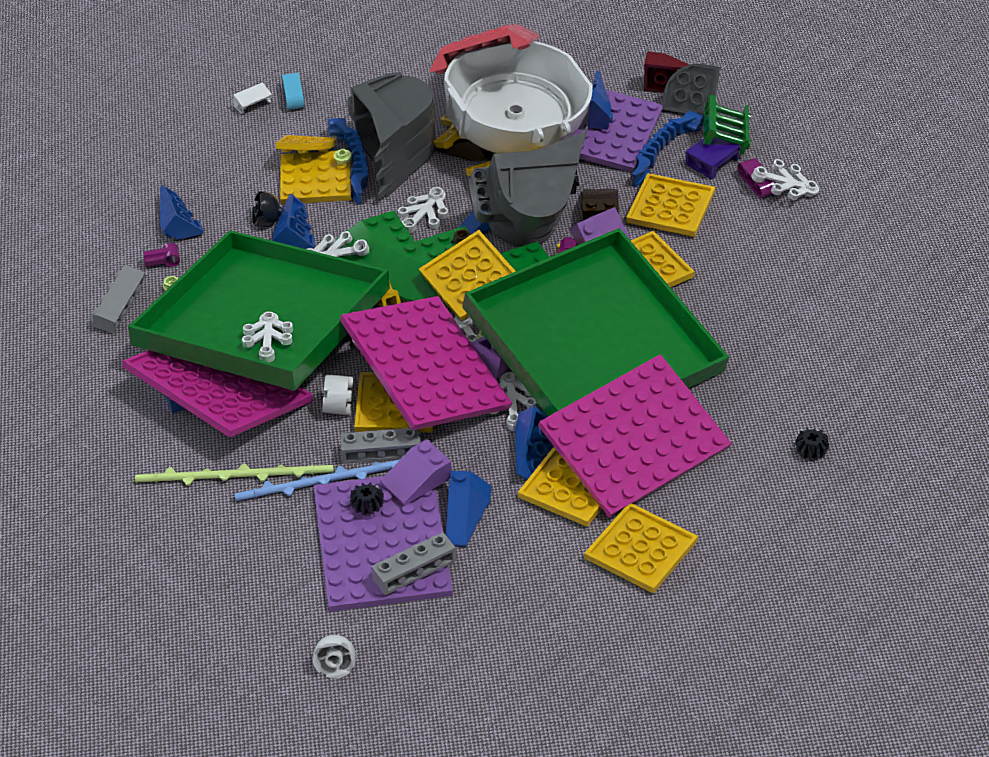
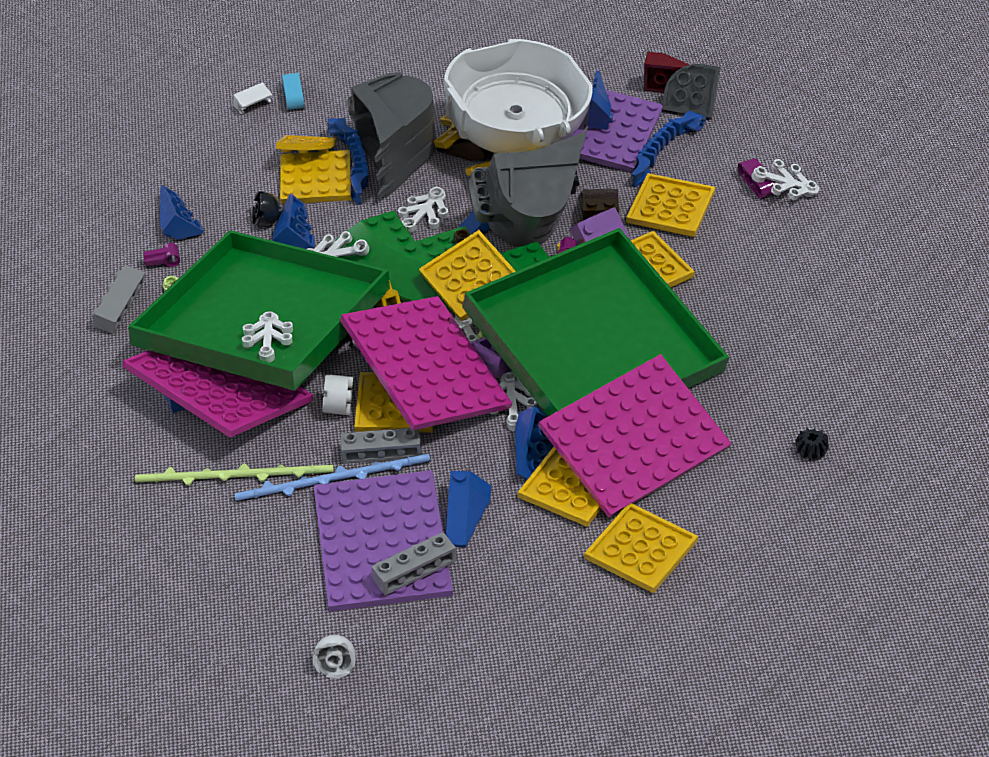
(342, 156): yellowish green plate -> none
(366, 498): black gear -> none
(417, 473): medium lavender slope -> none
(519, 36): coral piece -> none
(708, 158): dark purple panel -> none
(712, 126): green fence -> none

